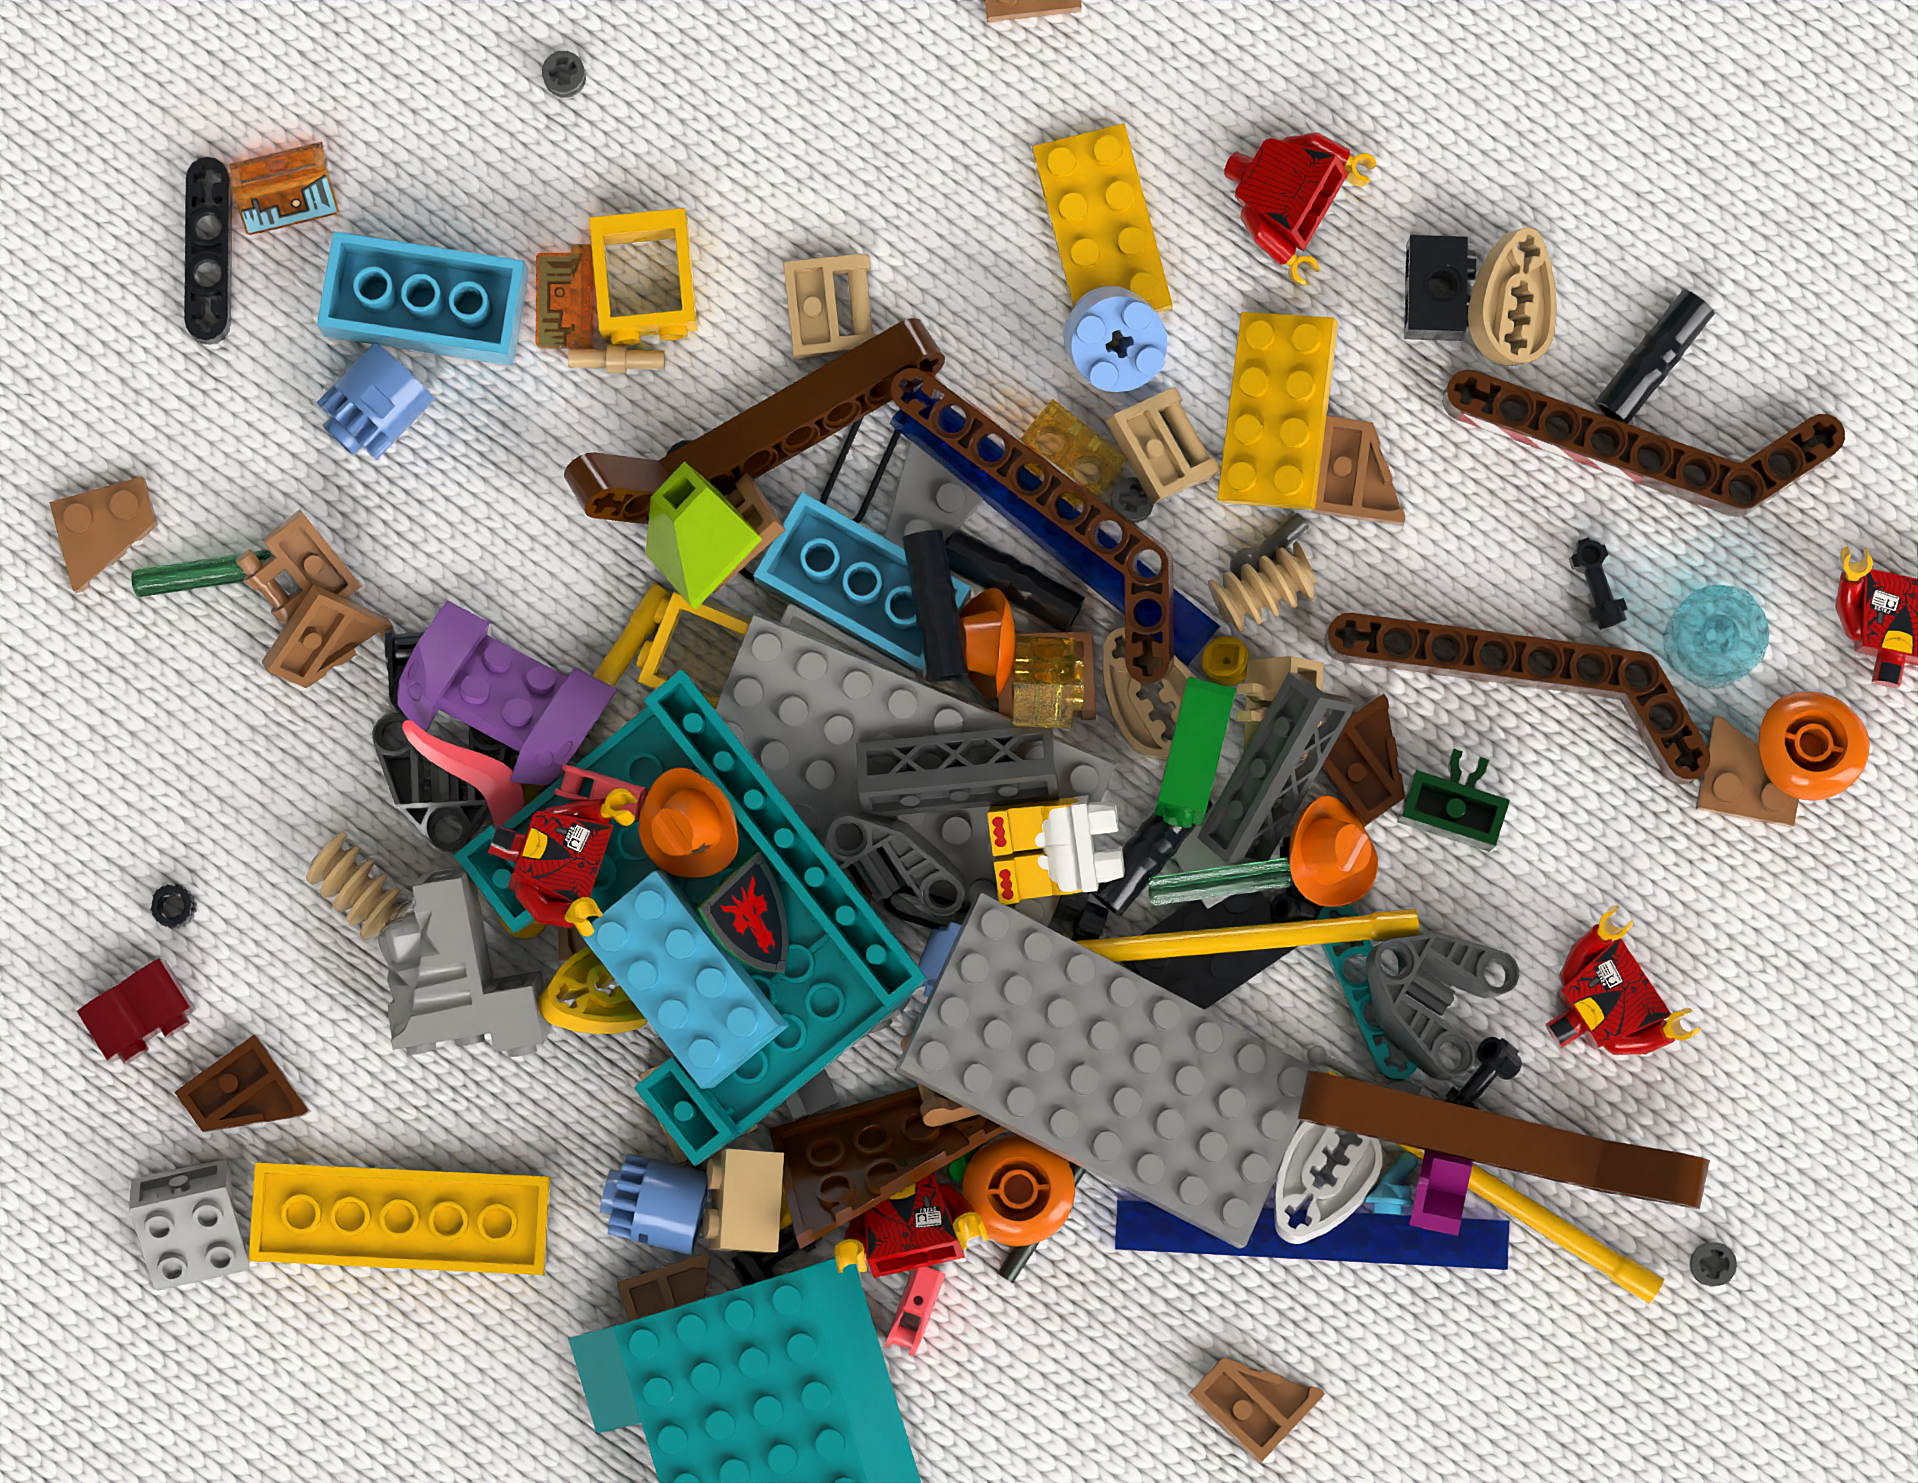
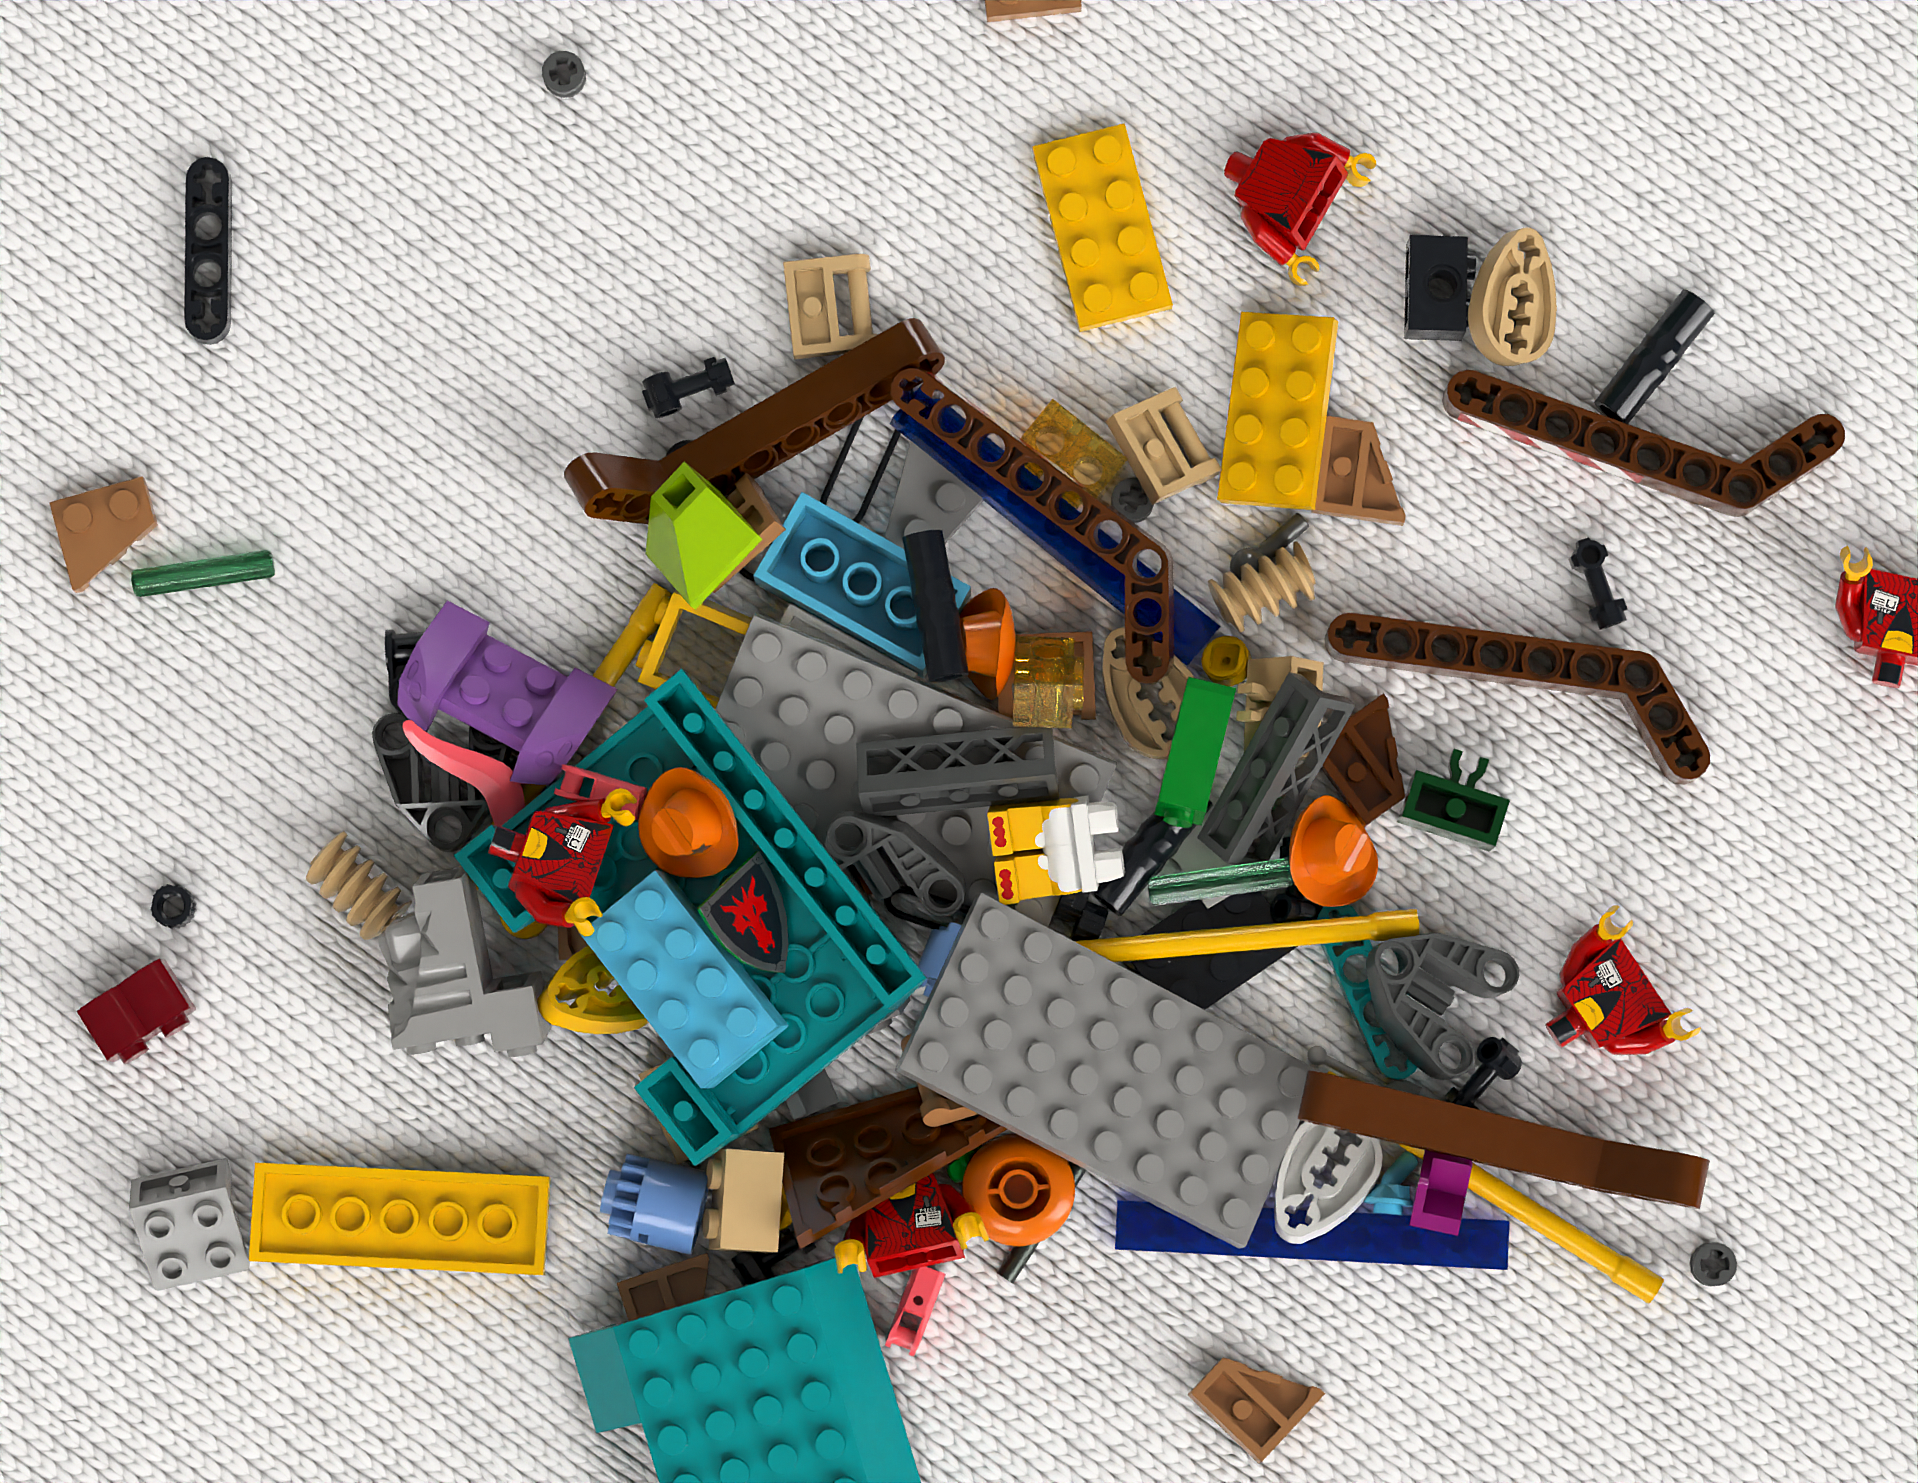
(241, 1091): reddish brown wing -> none
(283, 188): clear orange panel -> none
(305, 557): medium nougat plate -> none
(321, 637): medium nougat wing -> none
(373, 403): medium blue gear -> none
(423, 298): medium azure brick -> none
(565, 299): clear orange panel -> none
(616, 359): tan bar -> none
(634, 229): yellow window -> none
(663, 394): none -> black bar
(1019, 582): black axle -> none
(1090, 330): light blue brick -> none
(1731, 613): clear light blue brick -> none
(1737, 780): medium nougat wing -> none
(1812, 745): orange hat -> none

